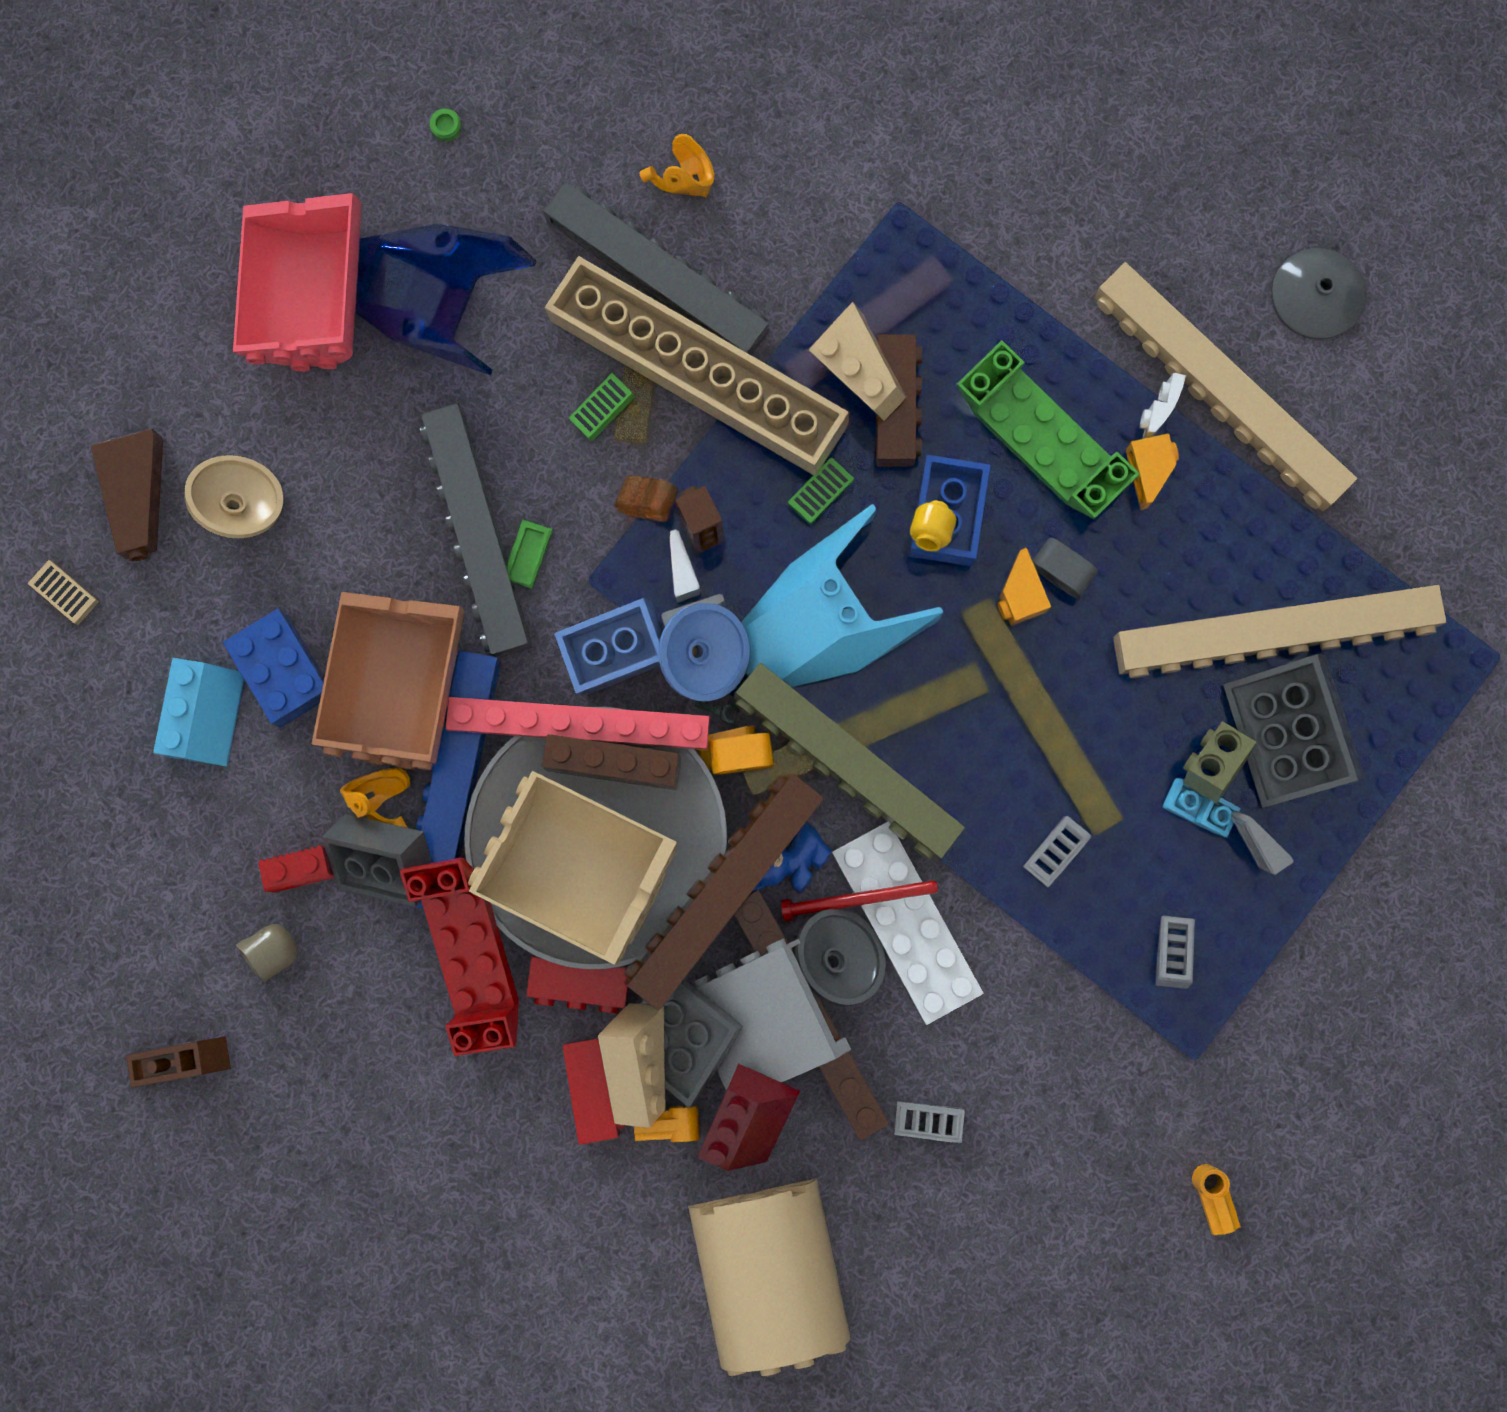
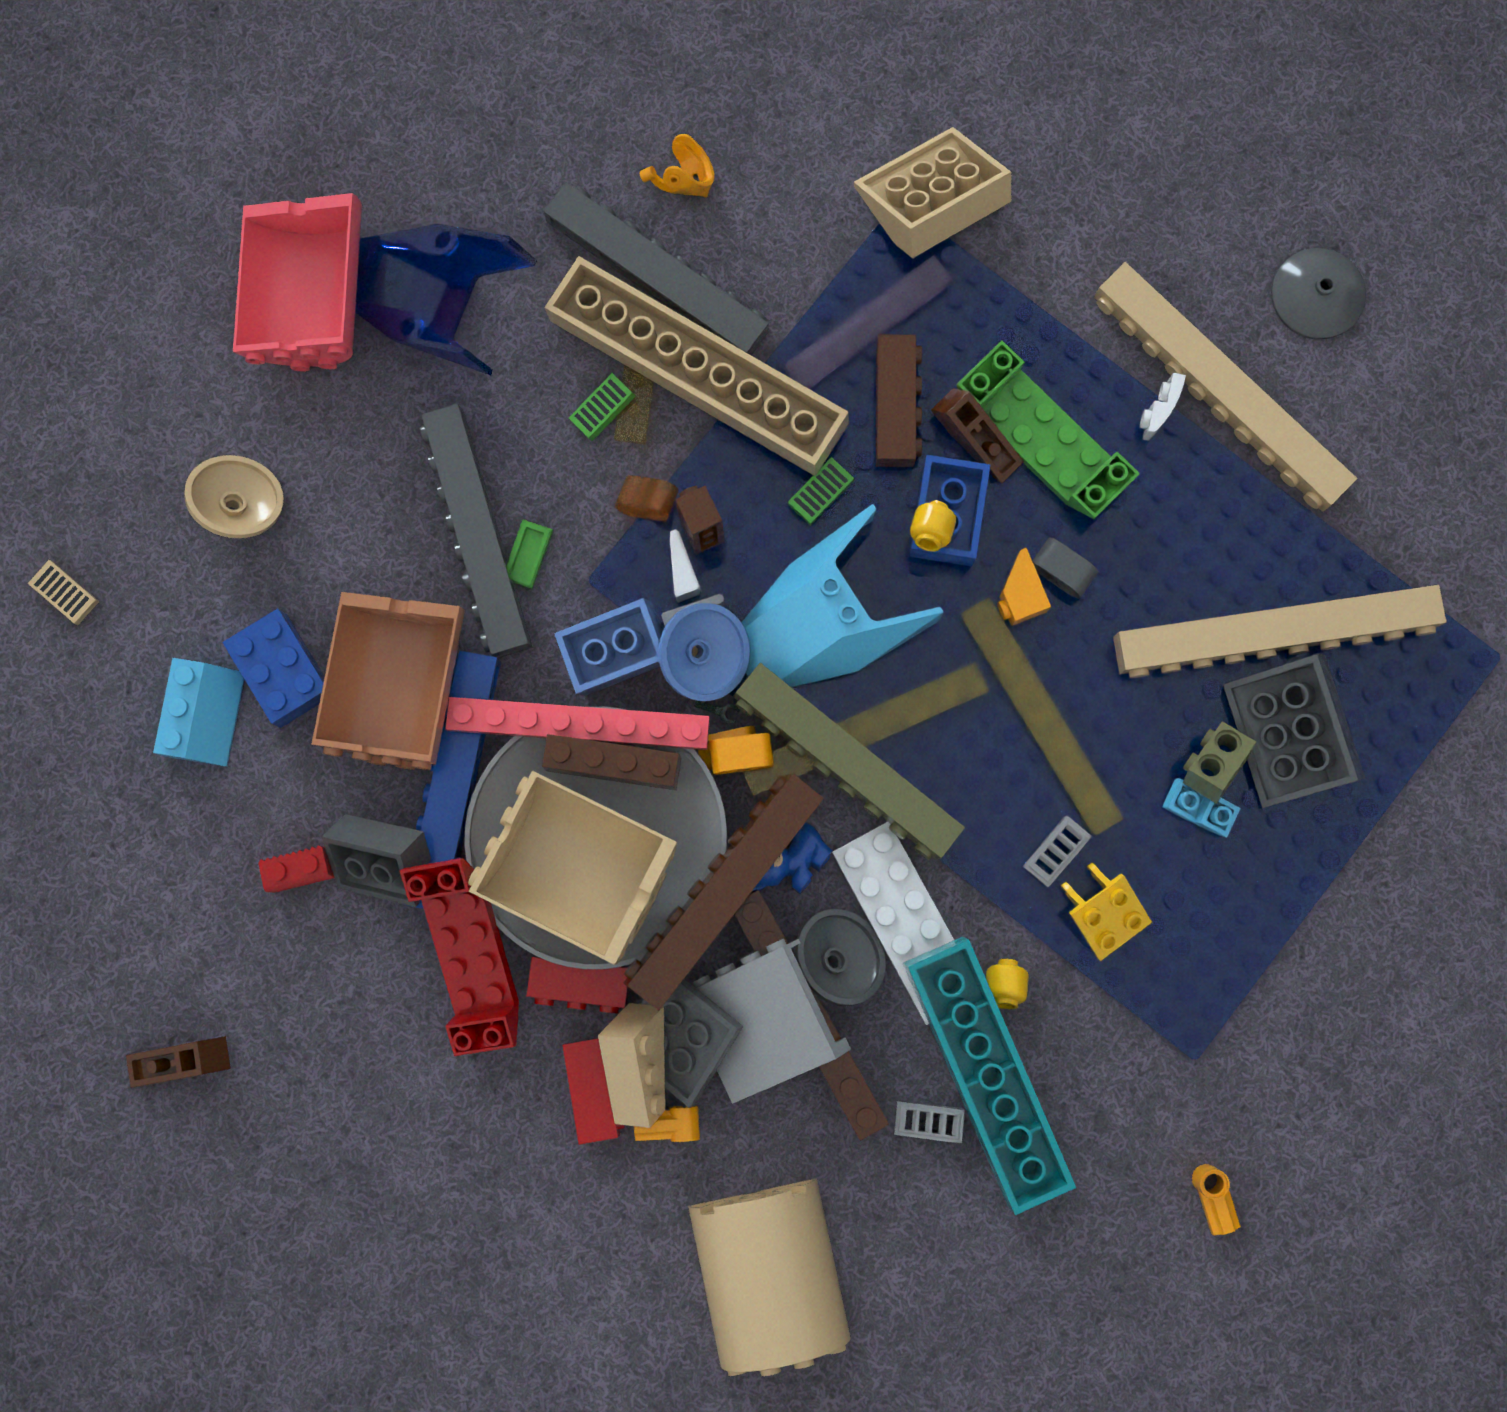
(130, 488): reddish brown slope -> none
(269, 951): dark tan helmet -> none
(384, 785): light orange helmet -> none
(445, 125): bright green tile -> none
(748, 1120): dark red slope -> none
(791, 909): red bar -> none
(857, 360): tan wedge -> none
(935, 191): none -> tan slope
(977, 433): none -> reddish brown slope
(989, 1075): none -> teal brick
(1008, 983): none -> yellow head
(1110, 915): none -> yellow plate
(1154, 461): light orange slope -> none
(1175, 980): light grey slope -> none
(1263, 847): light grey slope -> none

